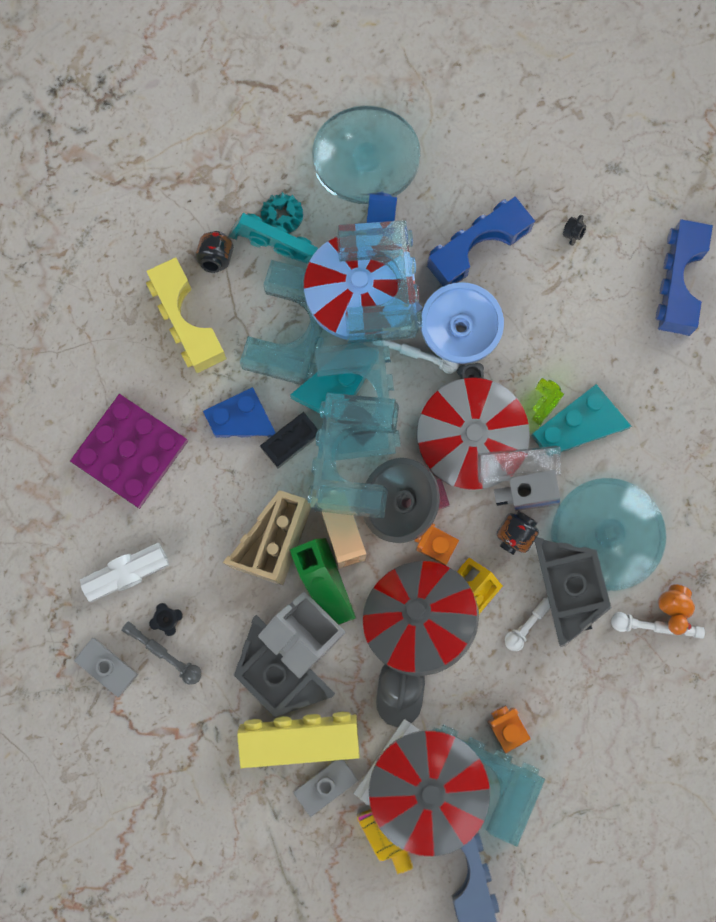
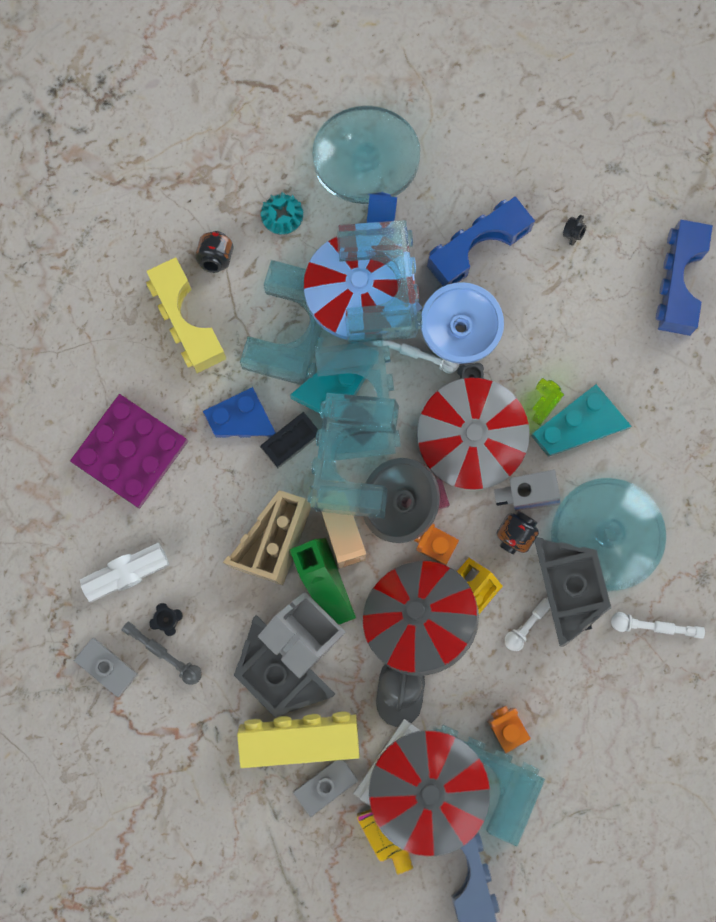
(263, 234): teal wing -> none
(514, 463): clear tile -> none
(679, 605): orange animal -> none

